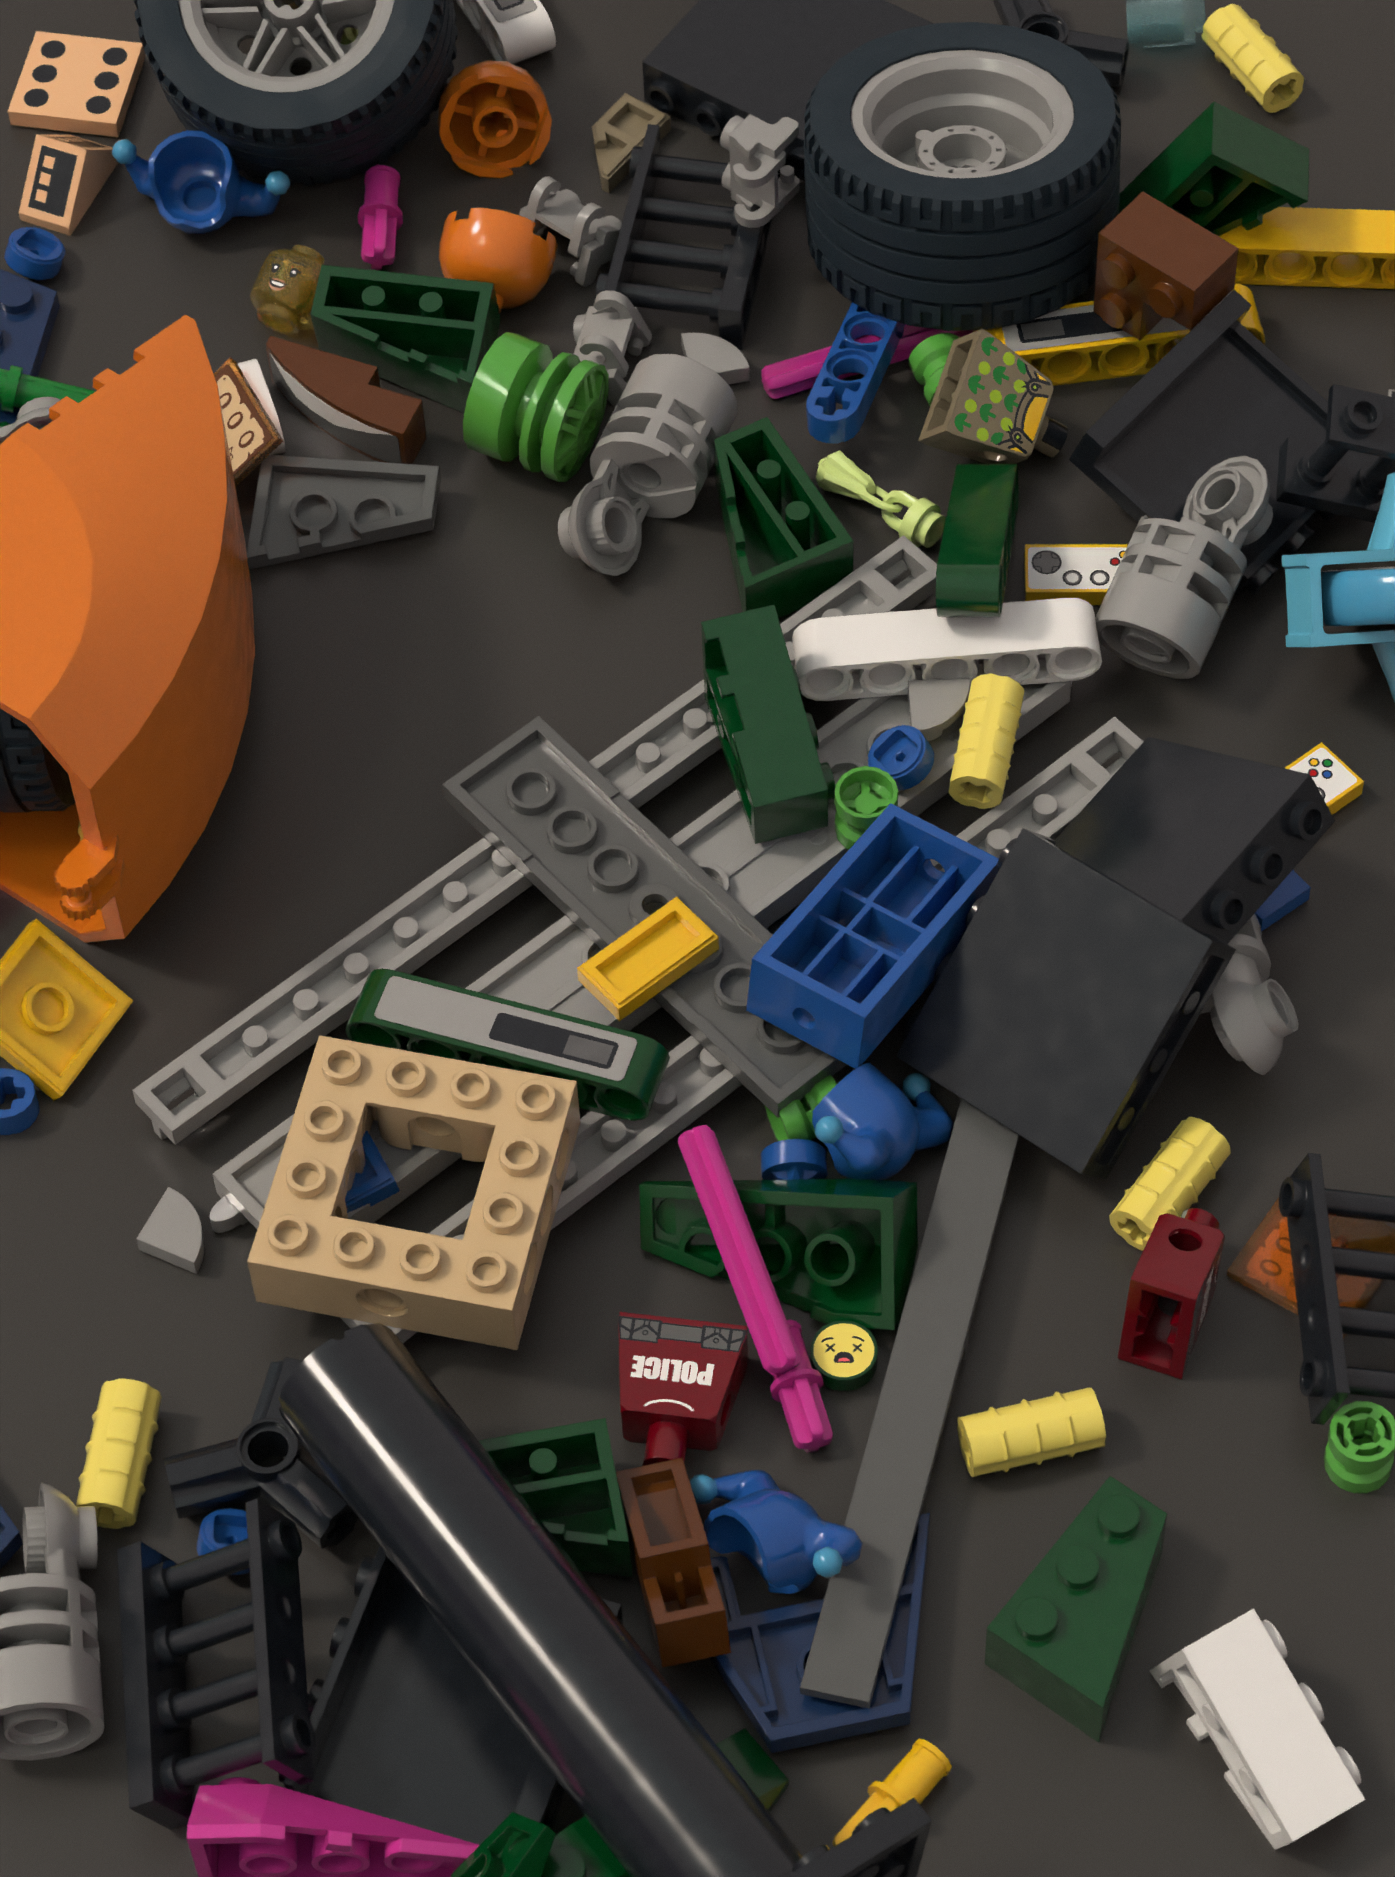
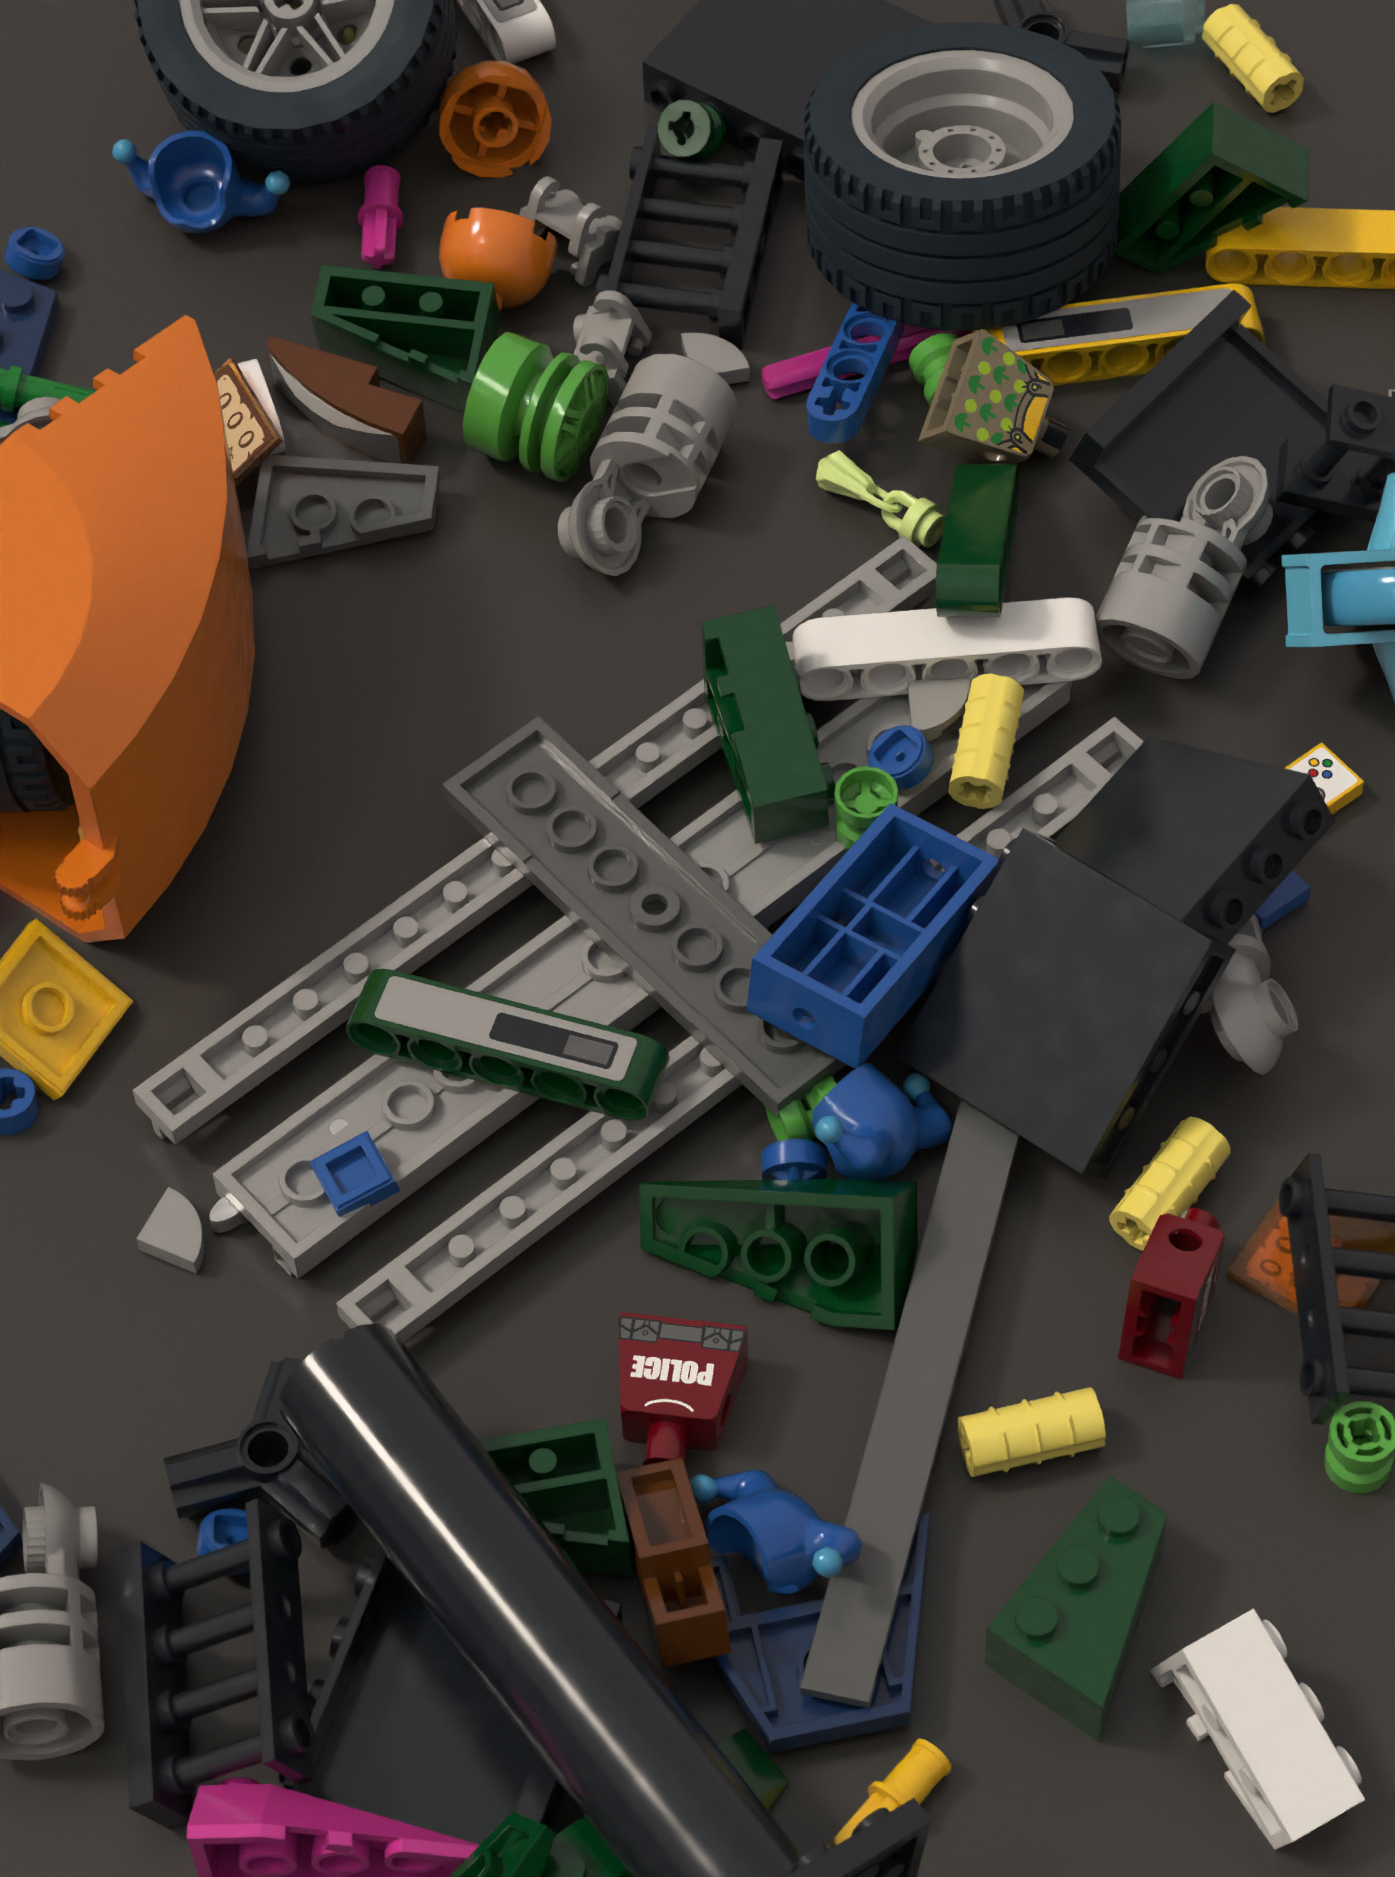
(63, 180): light nougat slope -> none
(76, 84): light nougat tile -> none
(119, 1451): light yellow axle -> none
(287, 289): clear yellow head -> none
(398, 1277): tan brick -> none
(619, 132): dark tan tile -> none
(648, 958): yellow tile -> none
(704, 133): none -> dark green wheel
(739, 1250): dark pink axle -> none
(754, 166): light grey piece -> none
(776, 522): dark green wedge -> none
(802, 1400): dark pink axle -> none
(844, 1355): tile -> none
(1070, 570): tile -> none
(1159, 268): reddish brown brick -> none

